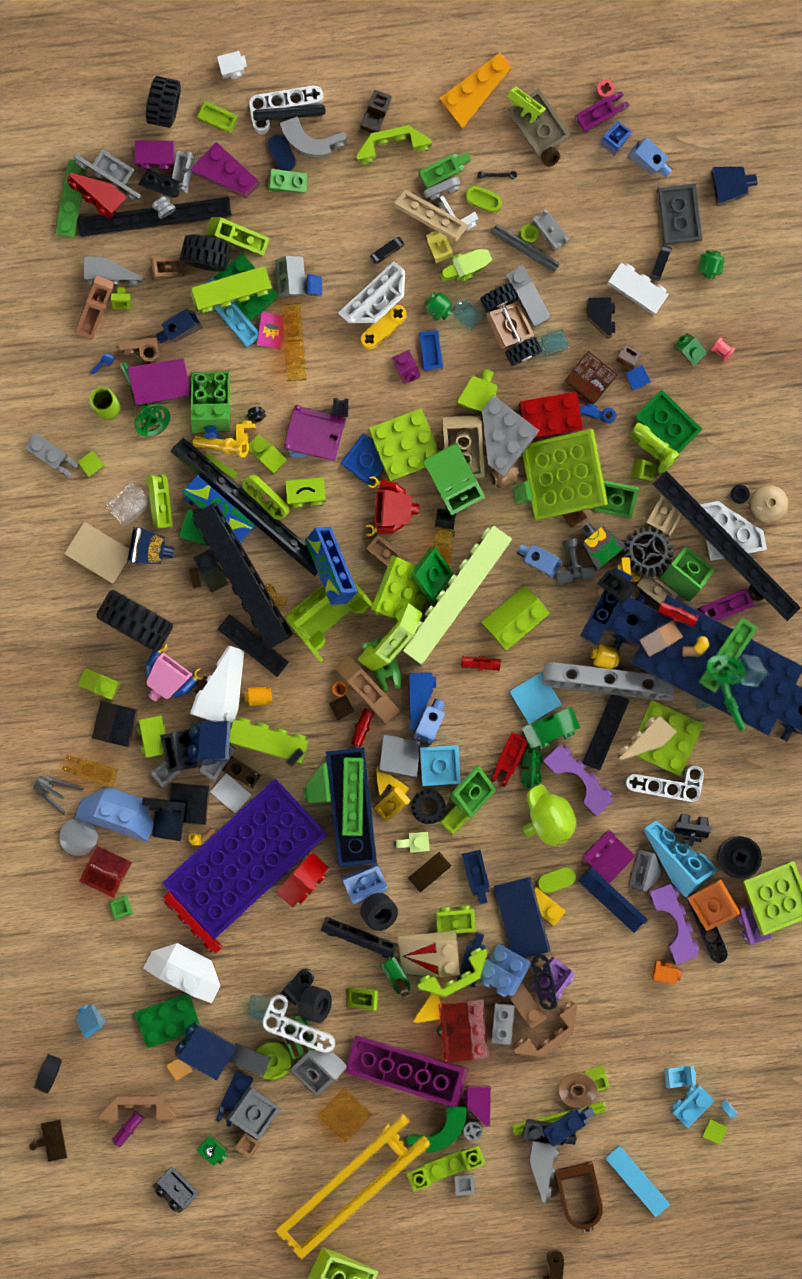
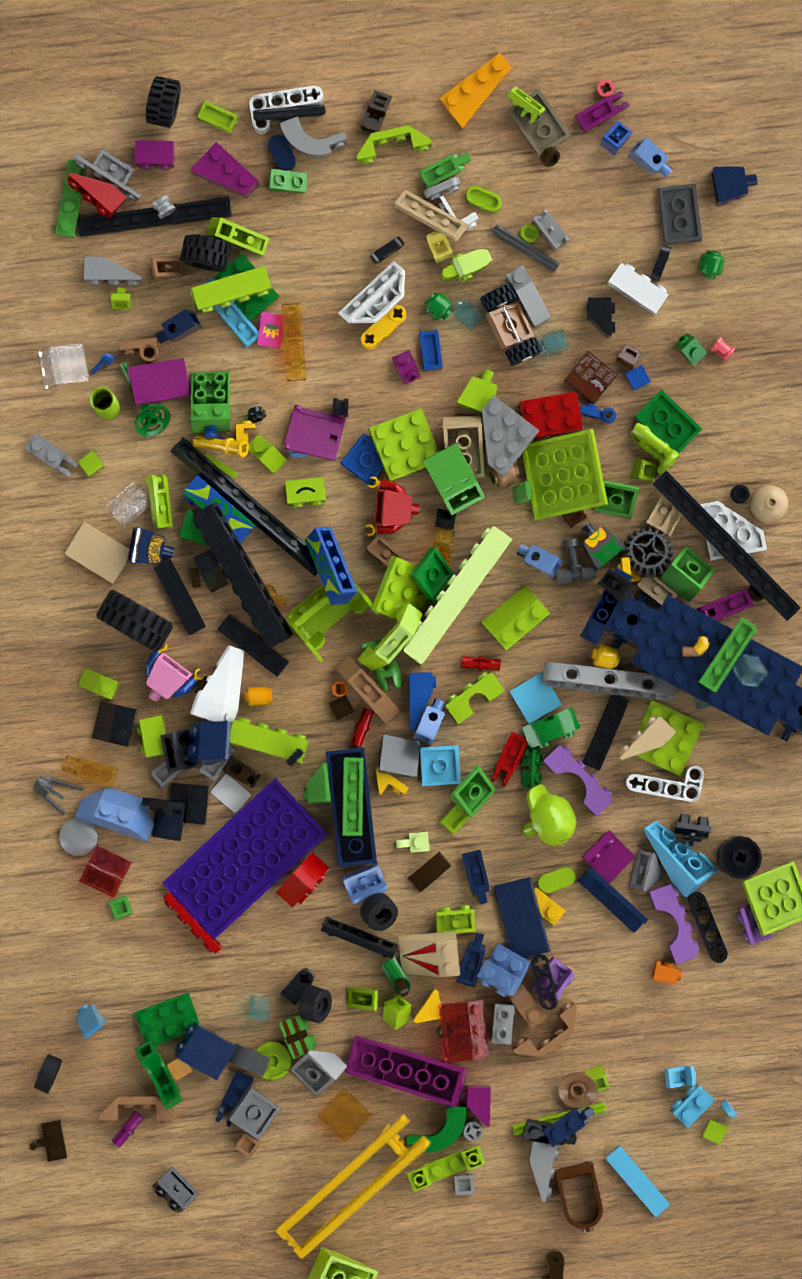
(63, 365): none -> clear bracket
(94, 307): nougat slope -> none
(159, 1073): none -> green arch
(160, 183): black hinge -> none
(179, 597): none -> black tile
(182, 171): light grey hinge -> none
(184, 971): white wedge -> none
(200, 839): arm -> none
(212, 1150): green brick -> none
(232, 65): white brick -> none
(273, 497): lime beam -> none
(290, 276): light grey hinge -> none
(300, 1028): white beam -> none
(314, 285): blue slope -> none
(392, 804): yellow plate -> none
(396, 1012): none -> lime panel
(431, 818): black tyre -> none
(432, 986): lime slope -> none
(487, 686): none -> lime arch
(512, 175): black hinge -> none
(661, 638): medium nougat slope -> none
(677, 614): red pin -> none
(713, 905): orange bracket -> none
(724, 674): green dish -> none

